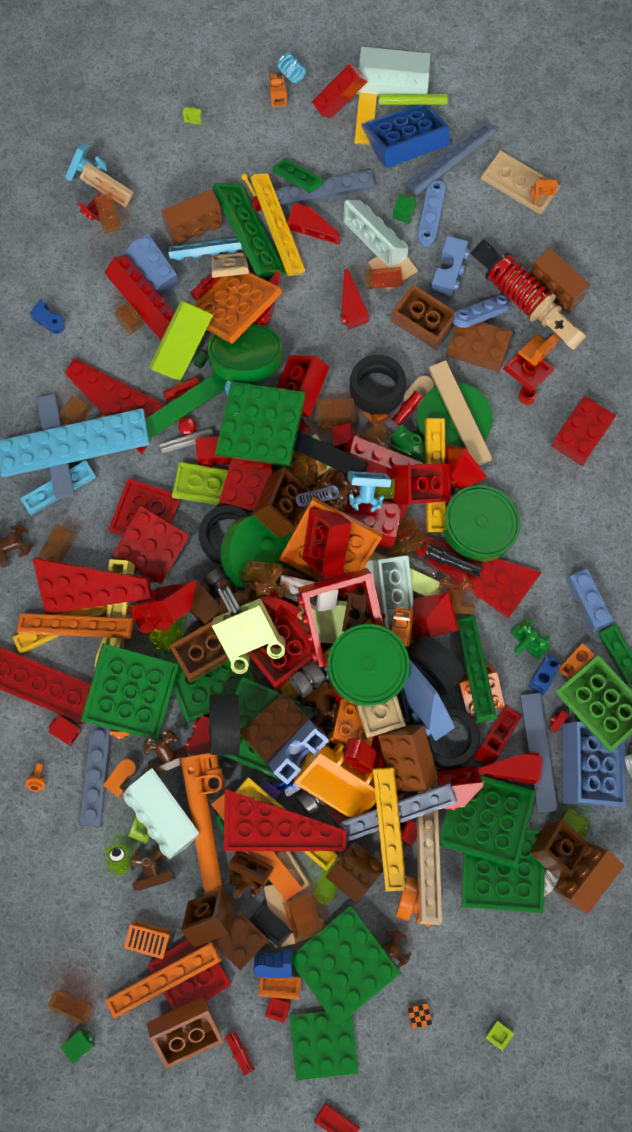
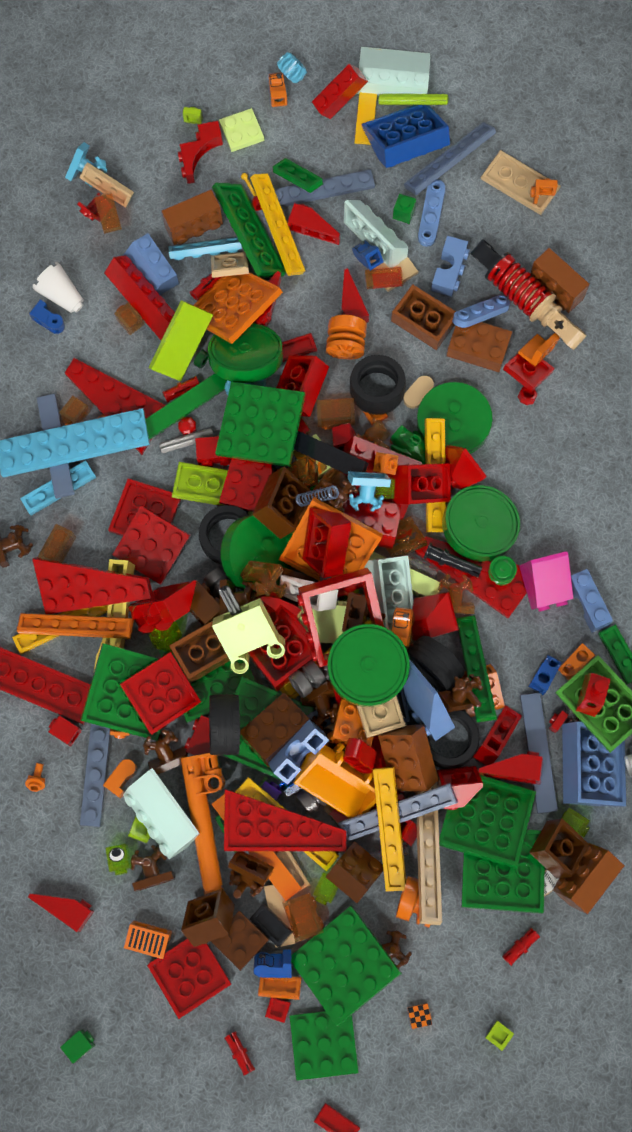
(58, 288): none -> white cone
(69, 911): none -> red slope
(76, 1009): clear orange brick -> none
(160, 693): none -> red plate
(163, 980): orange tile -> none
(184, 1032): dark orange brick -> none
(207, 138): none -> red arch
(241, 130): none -> yellowish green plate
(298, 346): none -> red tile
(346, 337): none -> orange wheel
(366, 253): none -> blue leg
(385, 463): none -> orange bracket
(407, 408): red pin -> none
(459, 412): tan tile -> none
(461, 695): none -> reddish brown piece
(502, 570): none -> green wheel
(520, 946): none -> red pin
(530, 639): green piece -> none
(548, 581): none -> slope
(583, 430): red brick -> none
(593, 691): none -> red torso

